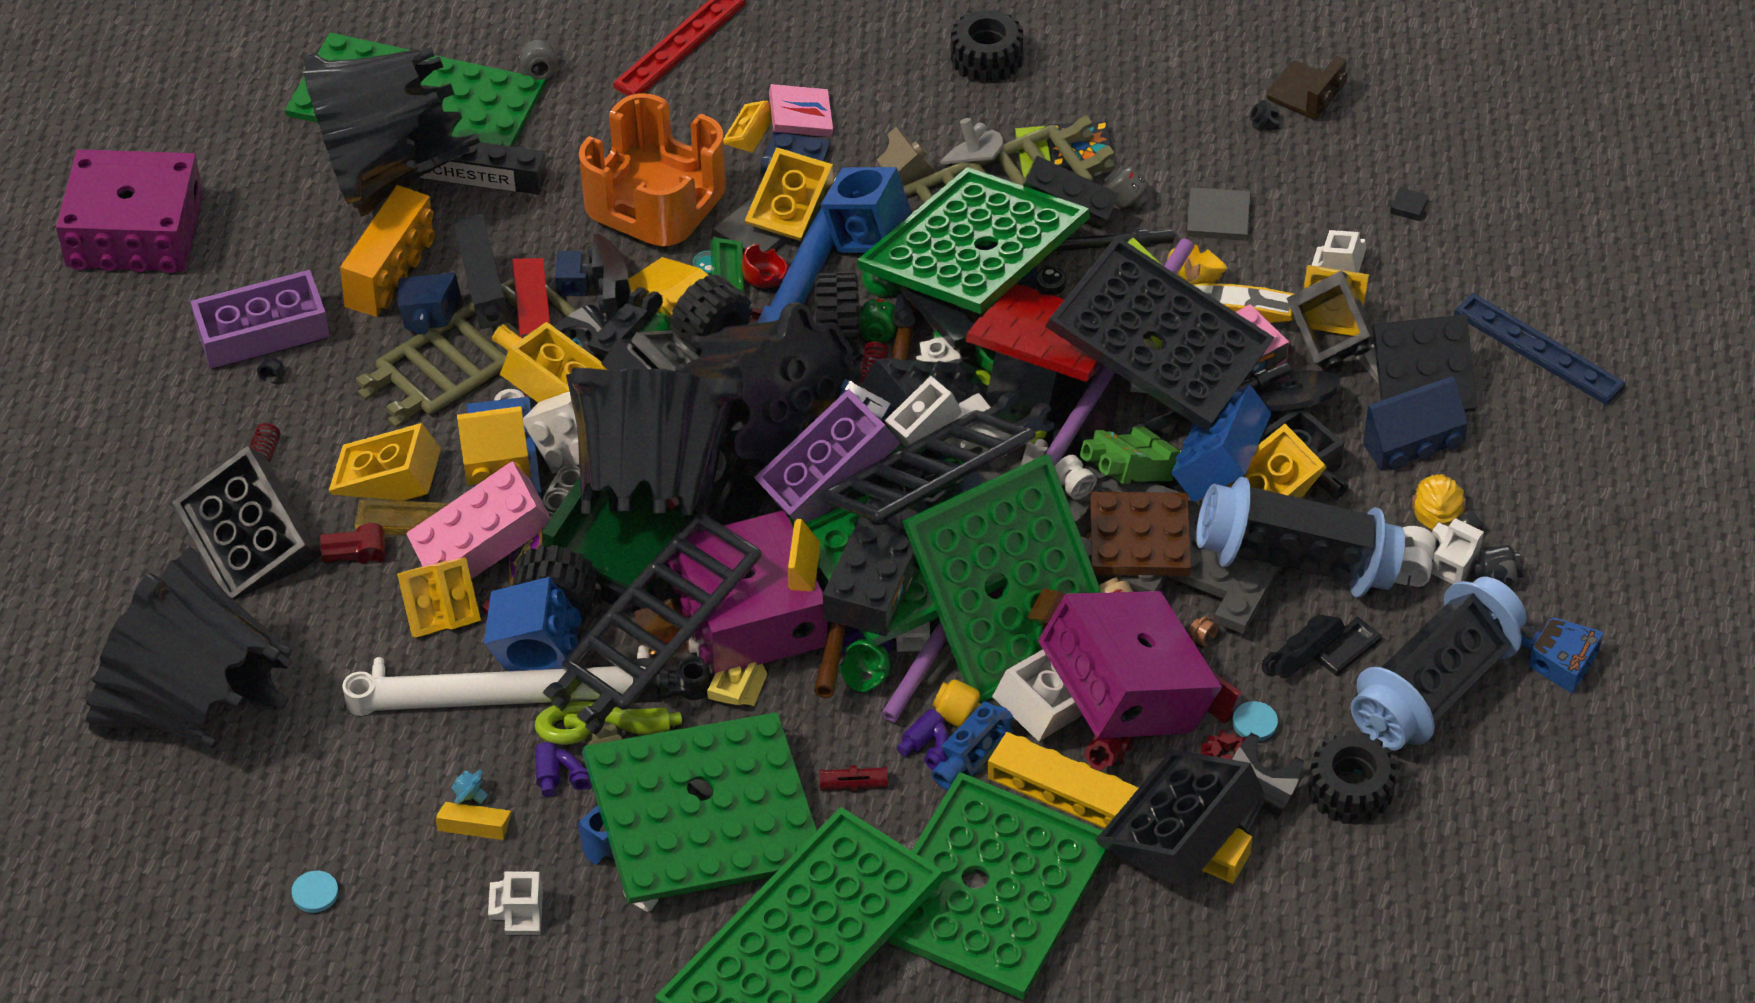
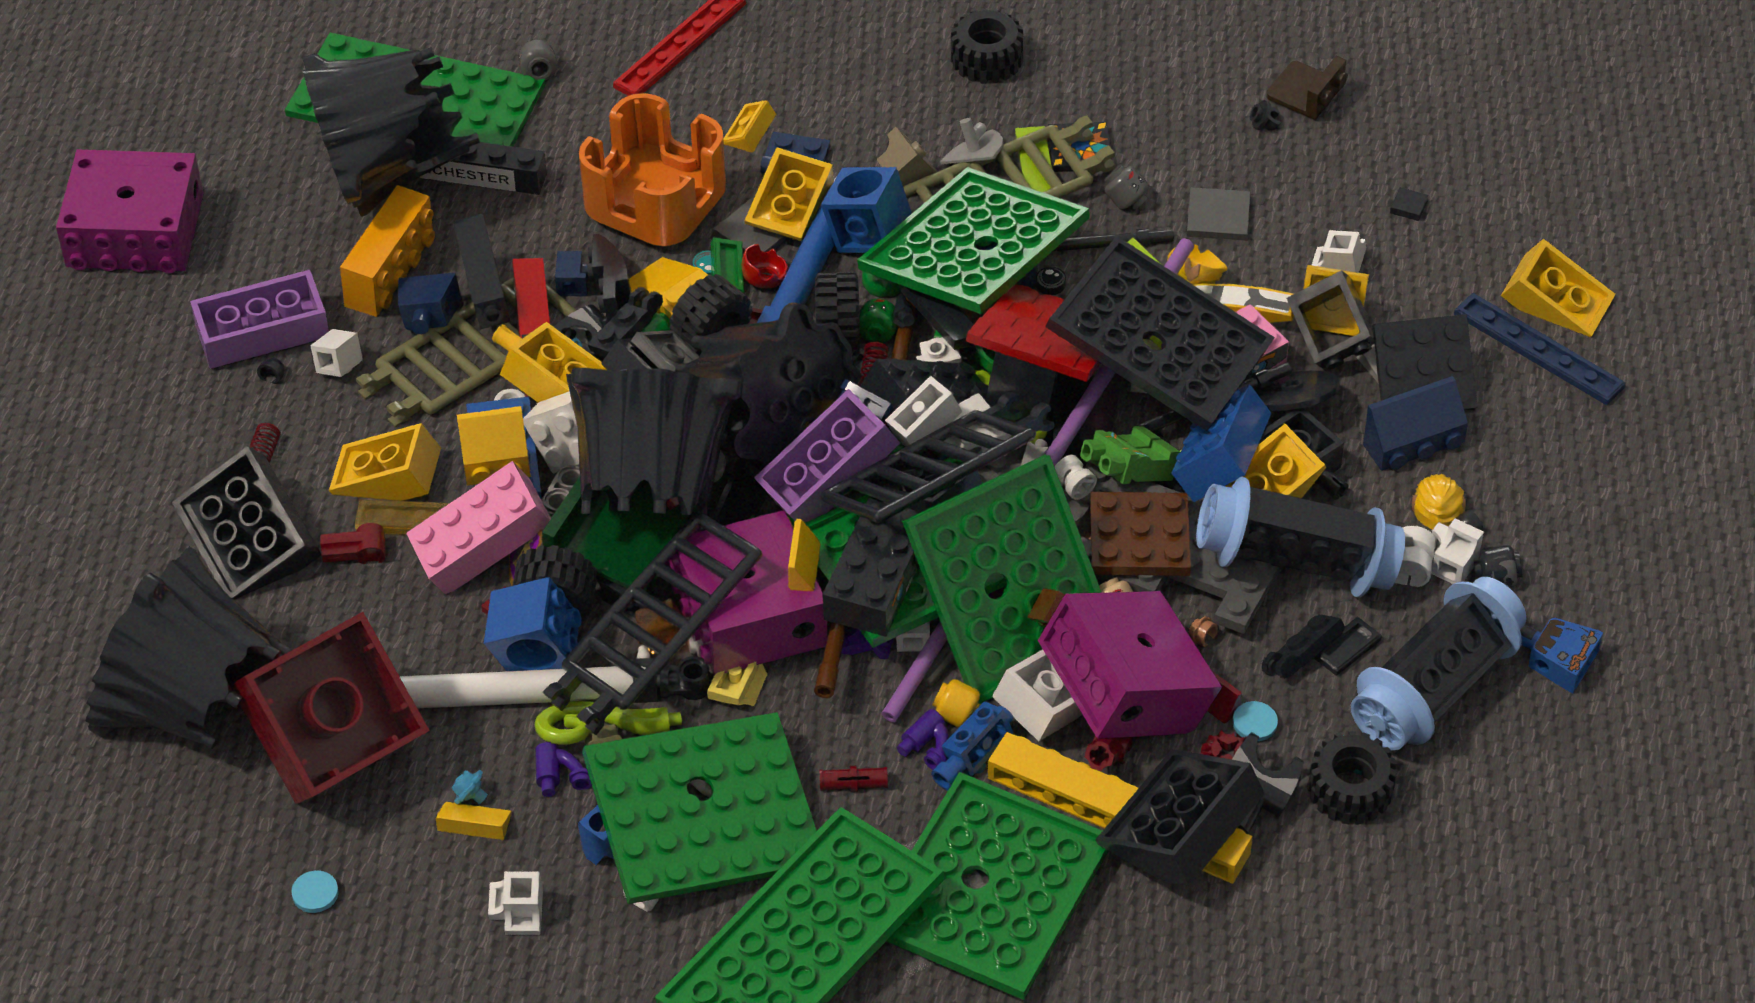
(329, 708): none -> dark red brick
(336, 352): none -> white brick
(439, 597): yellow slope -> none
(800, 110): bright pink tile -> none
(863, 657): green hair -> none
(1069, 186): black brick -> none
(1557, 290): none -> yellow slope

